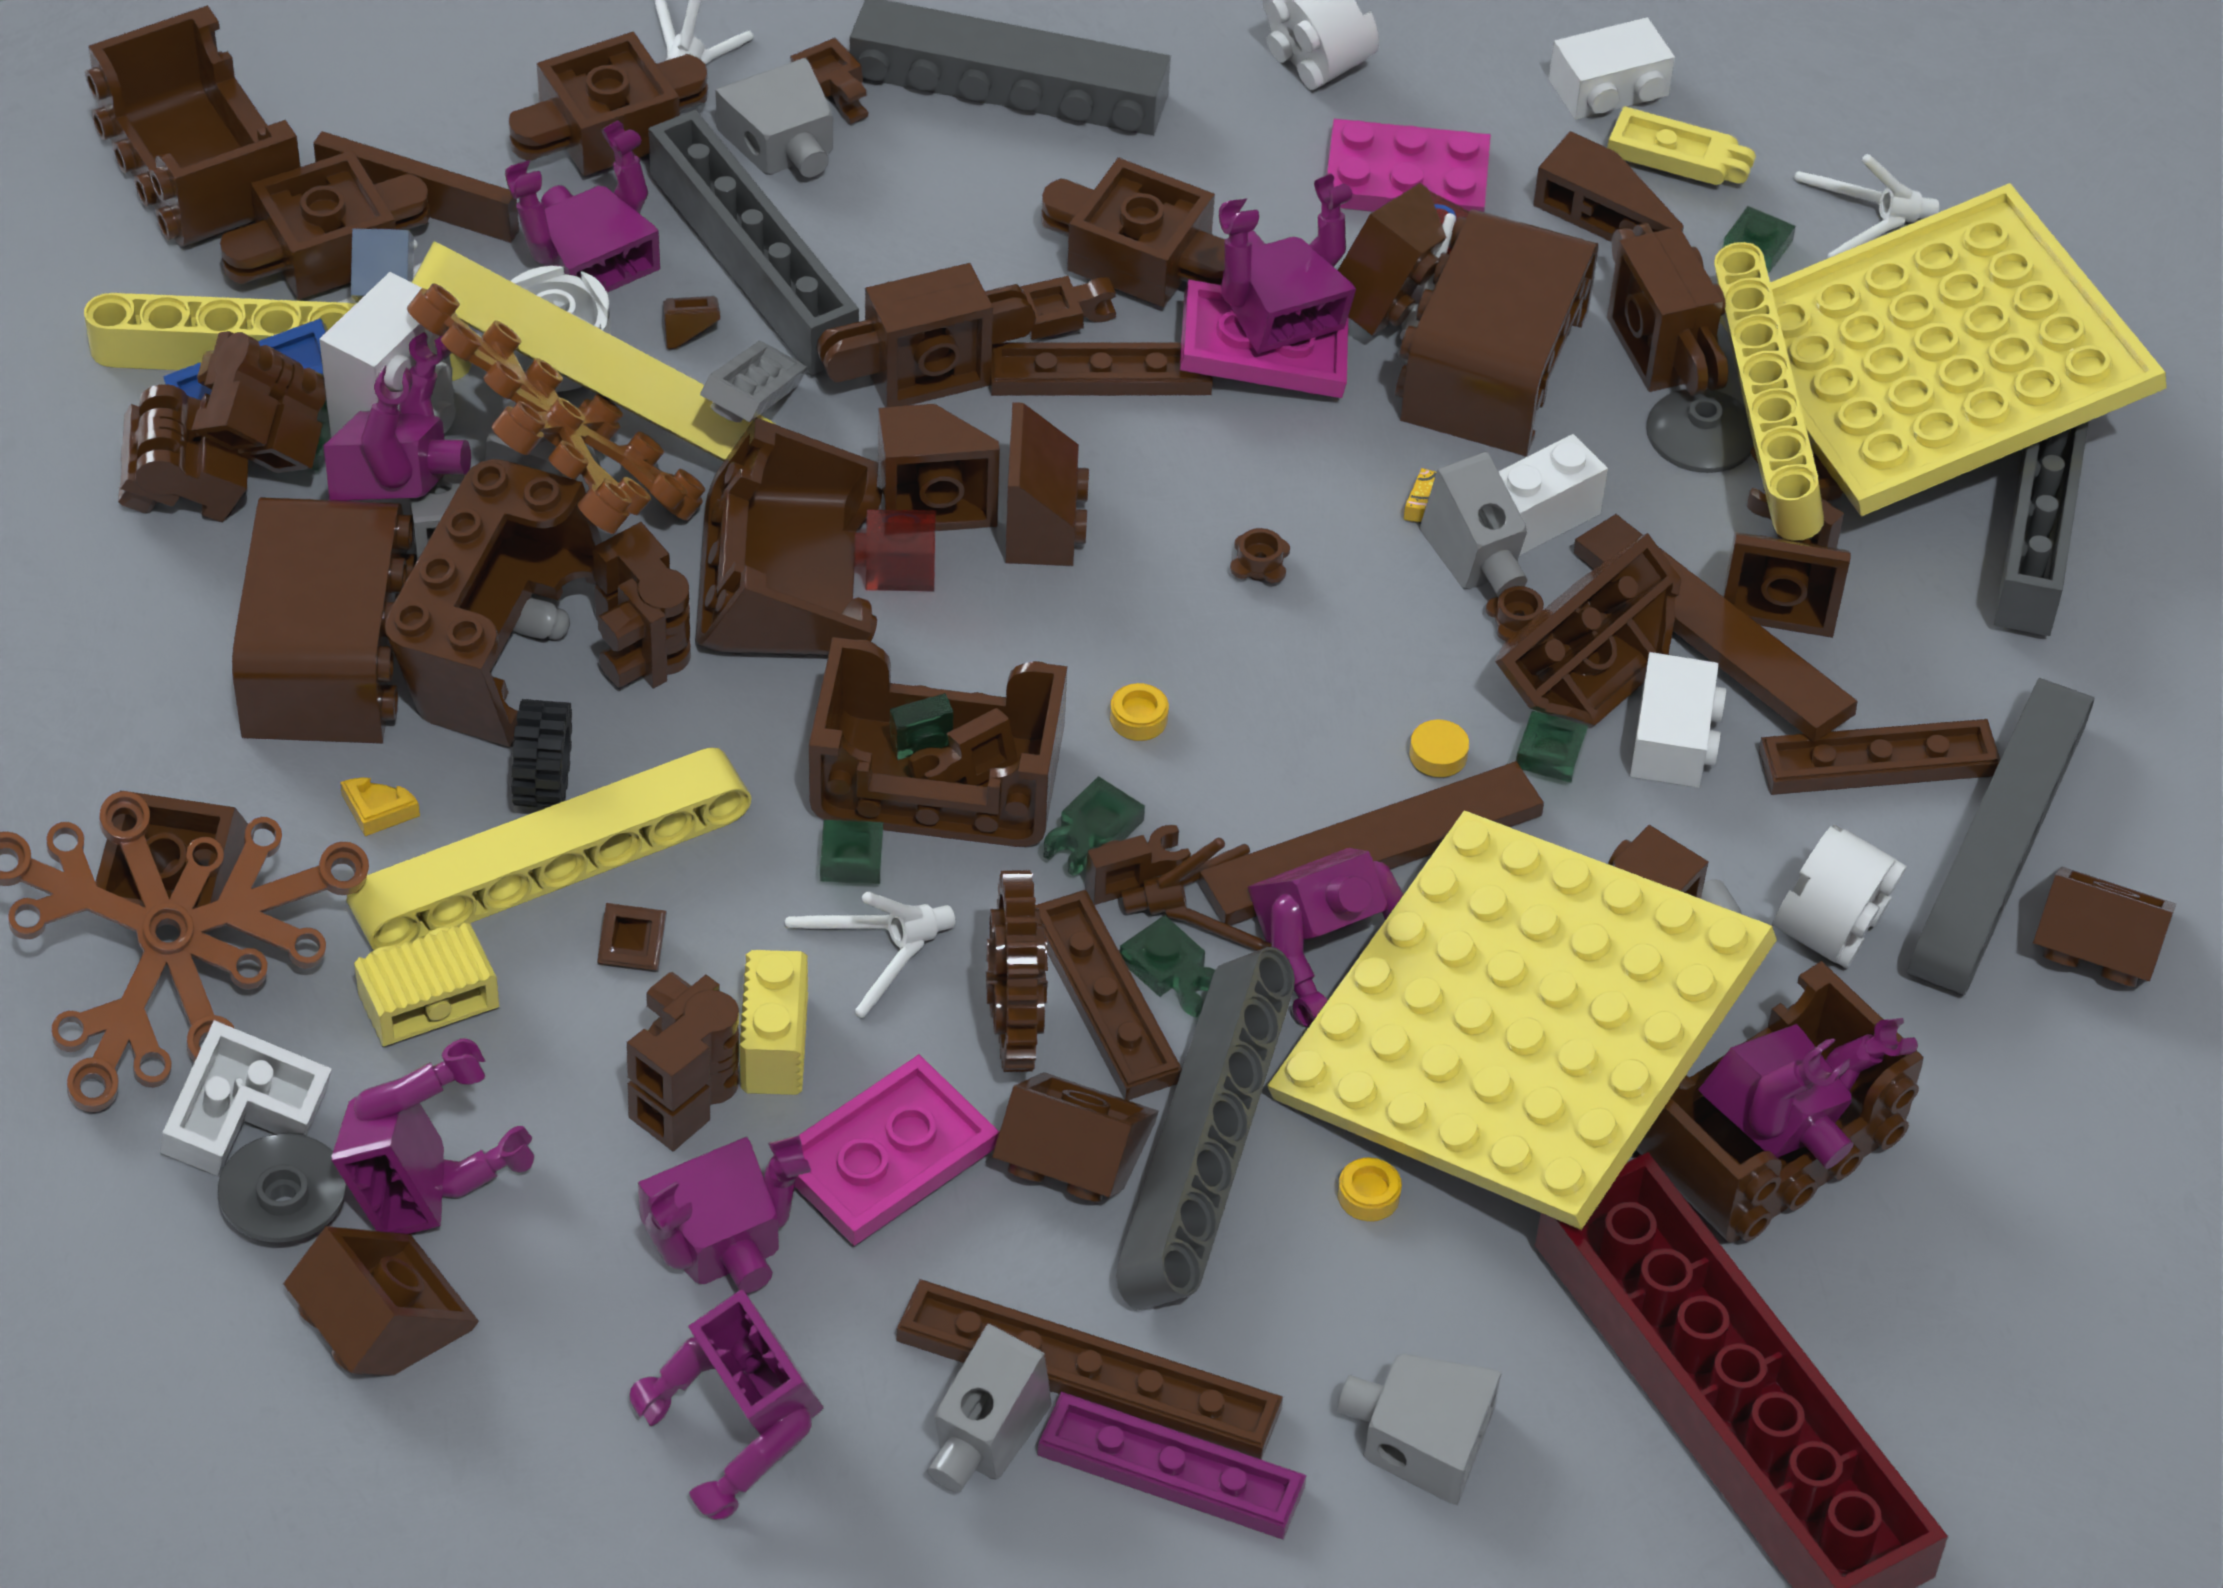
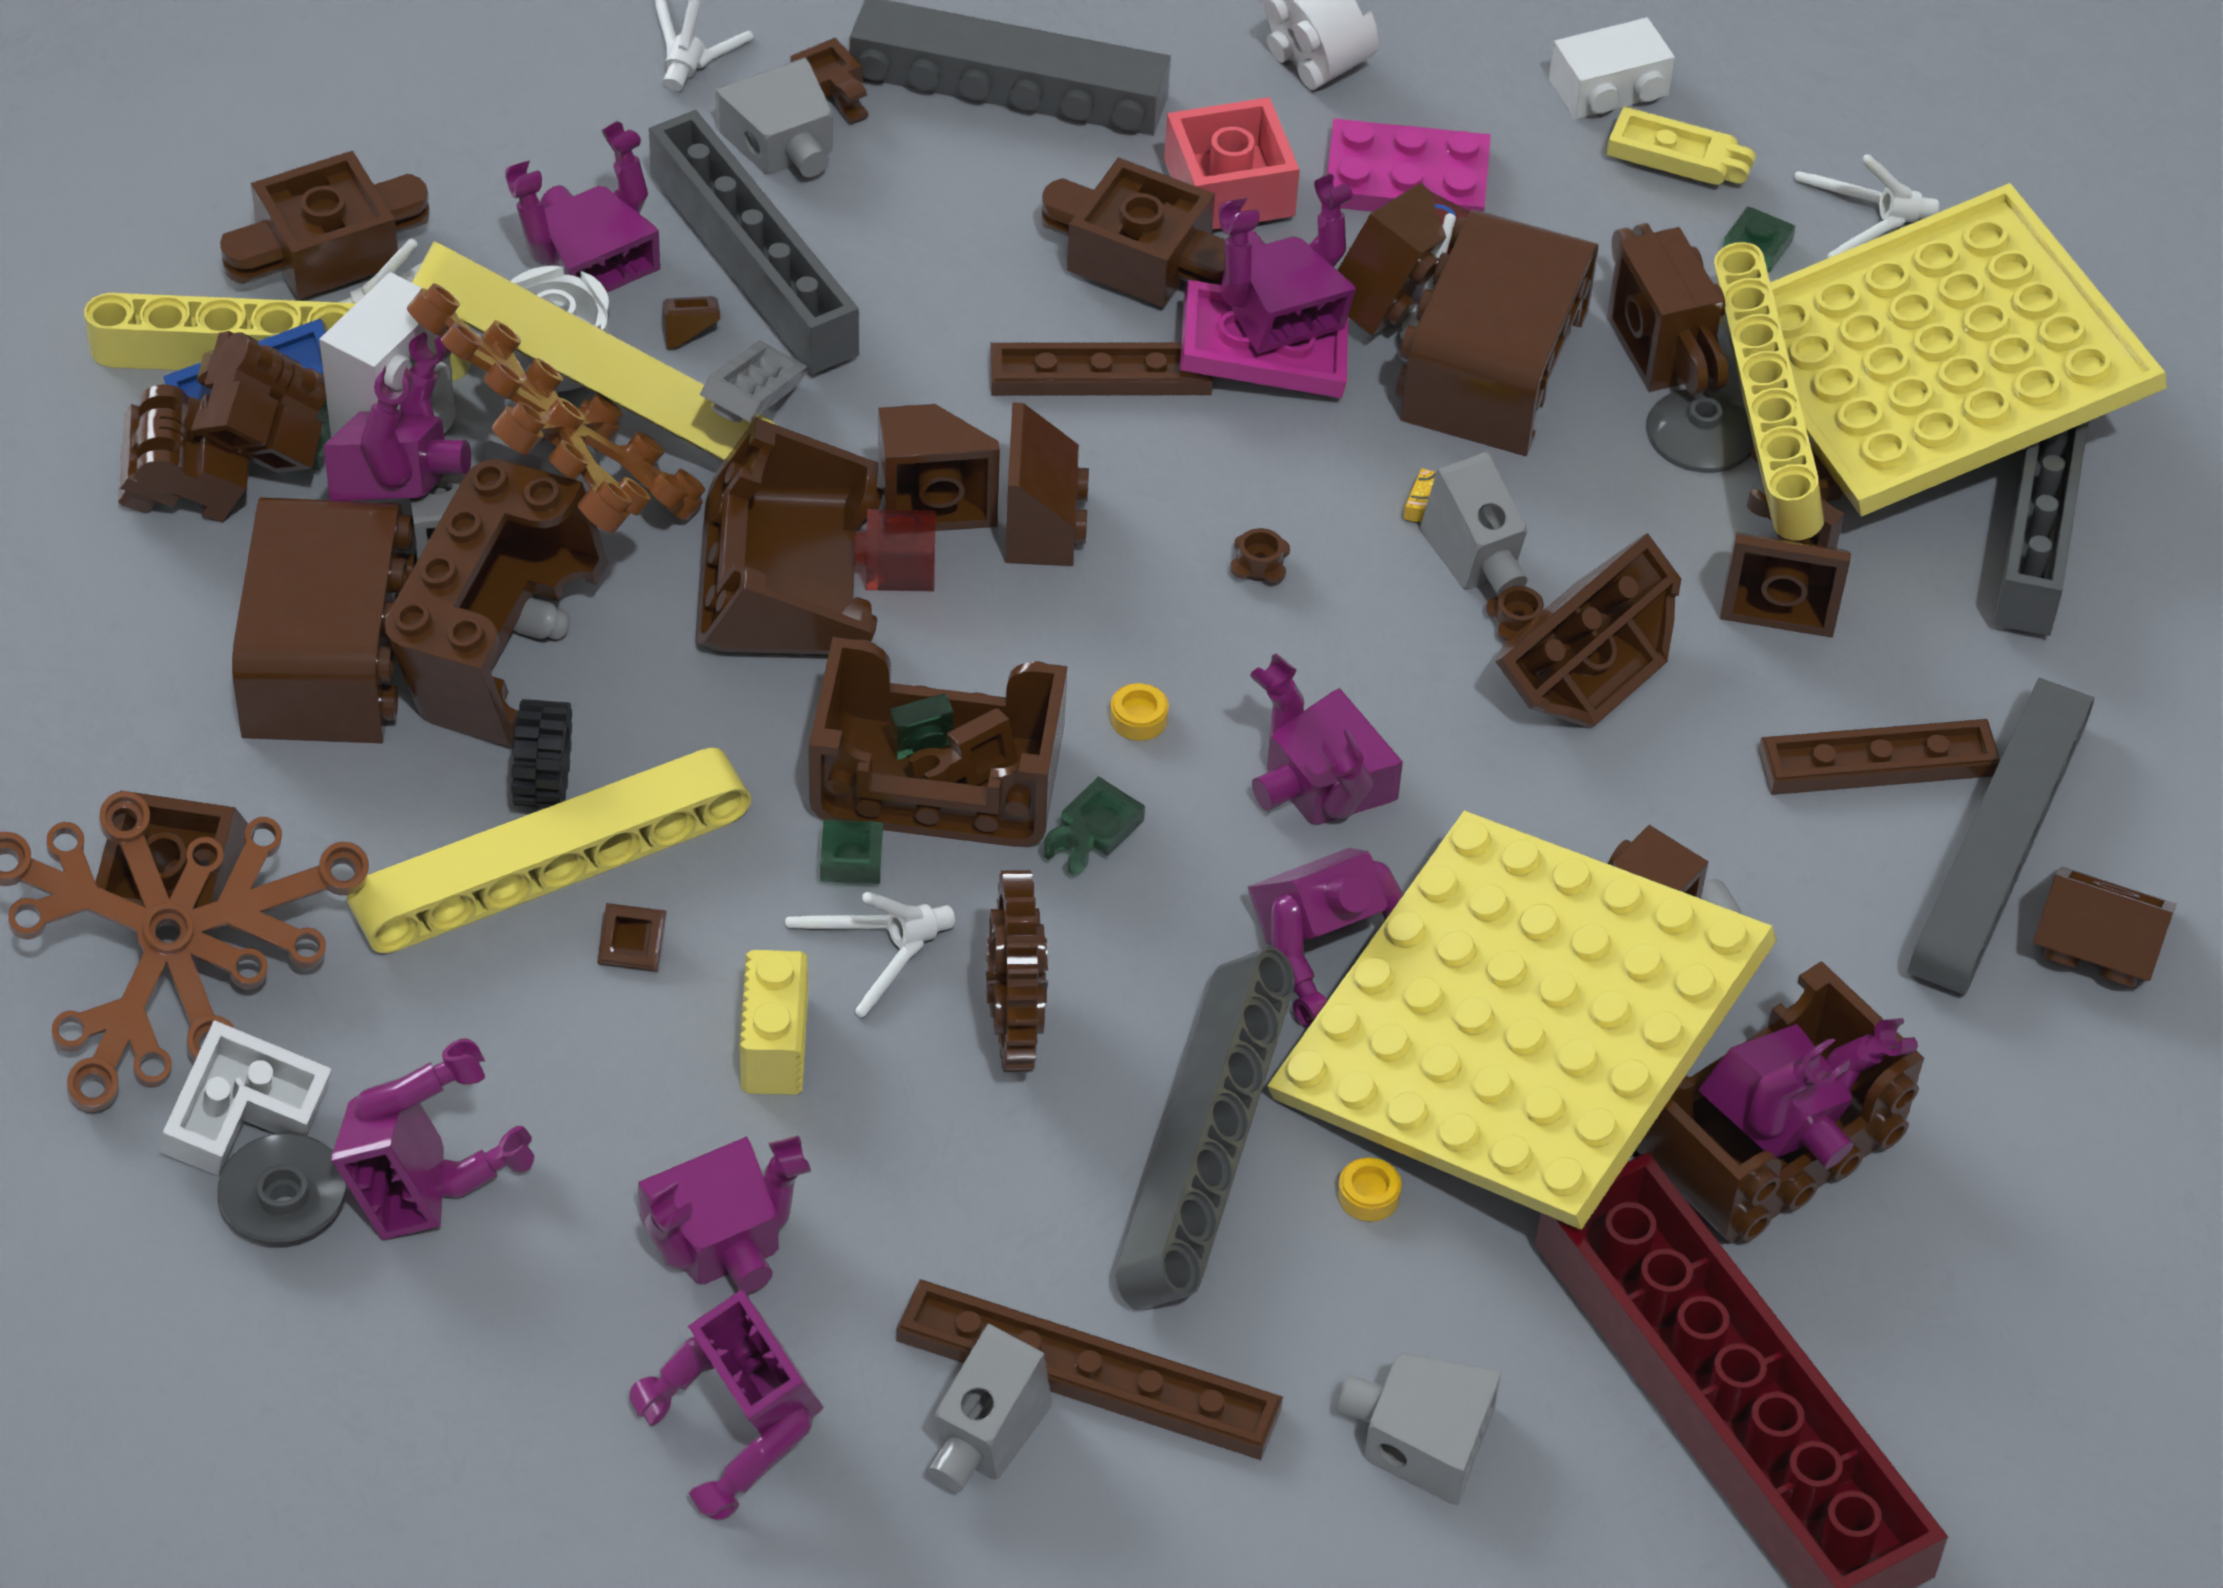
(185, 125): reddish brown windscreen -> none
(377, 1299): reddish brown slope -> none
(378, 253): sand blue brick -> none
(378, 805): yellow tile -> none
(426, 983): light yellow brick -> none
(451, 196): reddish brown tile -> none
(600, 86): reddish brown brick -> none
(640, 608): reddish brown hips -> none
(683, 1058): reddish brown hips -> none
(891, 1148): dark pink plate -> none
(927, 335): reddish brown brick -> none
(1063, 307): reddish brown plate -> none
(1073, 1135): reddish brown slope -> none
(1107, 996): reddish brown tile -> none
(1129, 862): reddish brown plate -> none
(1167, 960): clear green plate -> none
(1168, 894): reddish brown plant -> none
(1172, 1465): magenta tile -> none
(1236, 154): none -> coral brick
(1324, 756): none -> magenta torso
(1390, 834): reddish brown tile -> none
(1439, 748): yellow tile -> none
(1551, 746): clear green plate -> none
(1556, 489): white brick -> none
(1597, 190): reddish brown slope -> none
(1675, 720): white brick -> none
(1736, 642): reddish brown tile -> none
(1839, 895): white brick -> none

